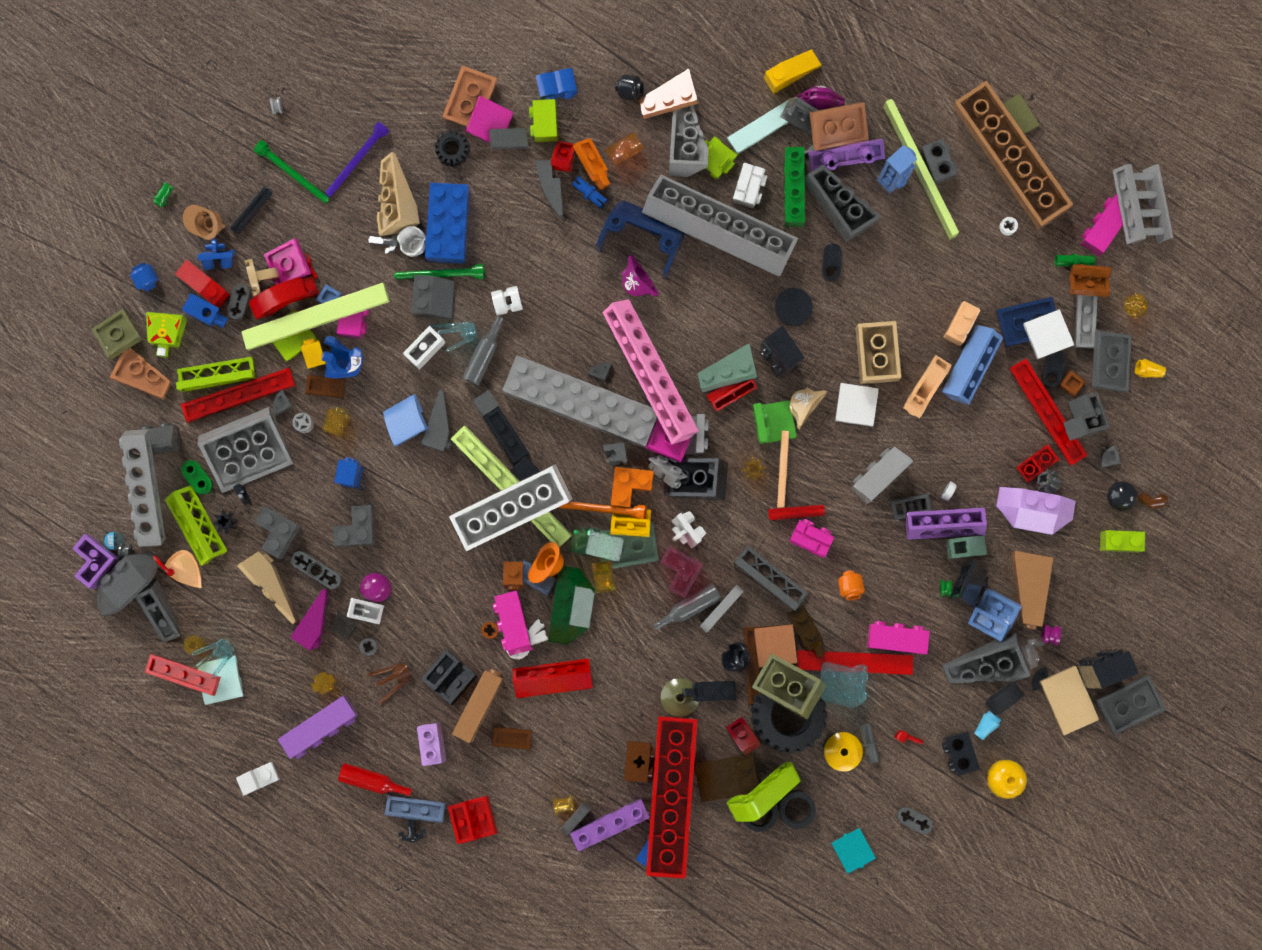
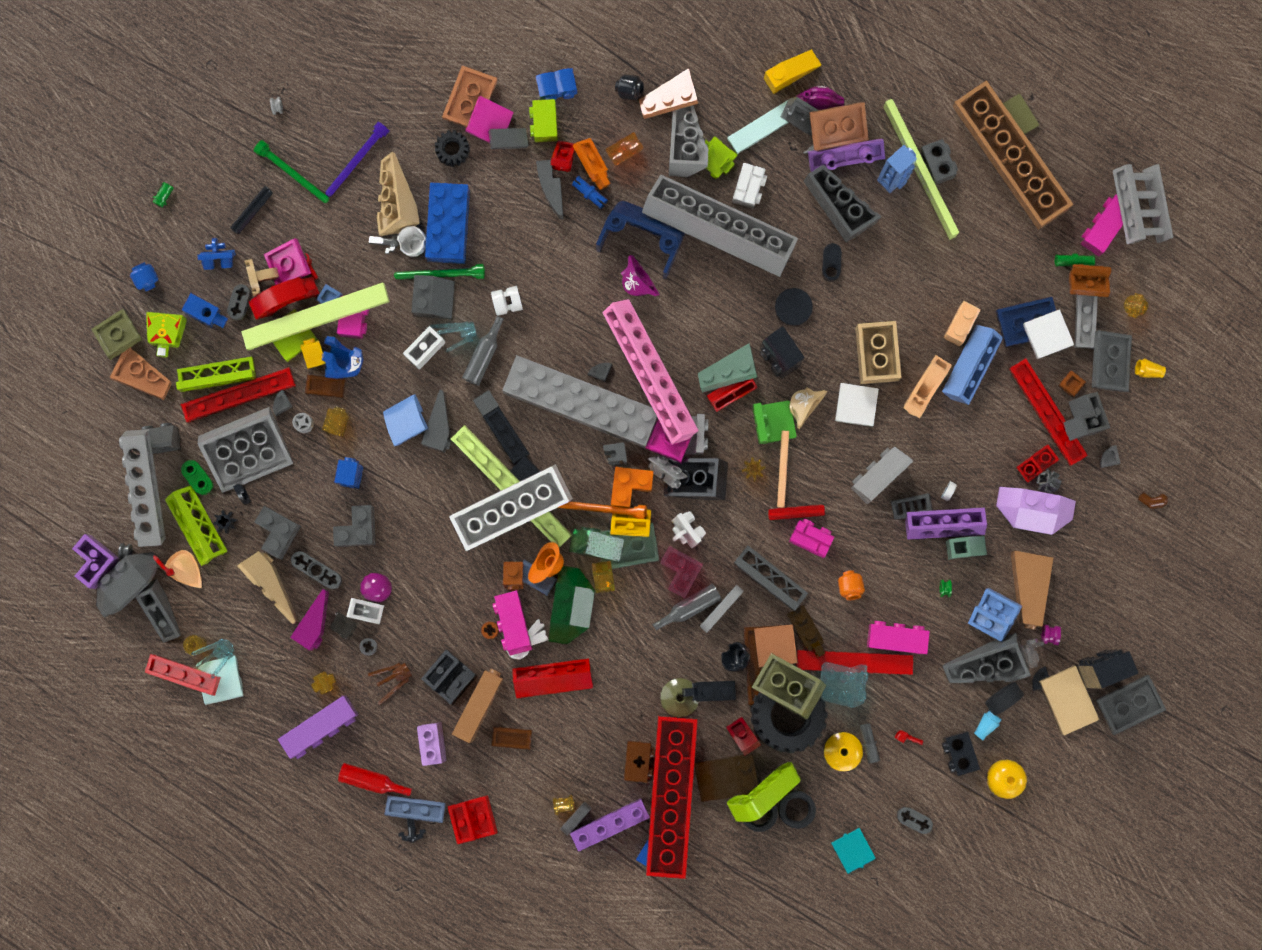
(113, 540): tile -> none
(202, 221): medium nougat piece -> none
(202, 284): red slope -> none
(257, 778): white slope -> none
(794, 187): green brick -> none
(969, 583): black slope -> none
(1010, 220): white bush -> none
(1054, 365): black piece -> none
(1122, 496): black hair -> none
(1122, 541): lime brick -> none

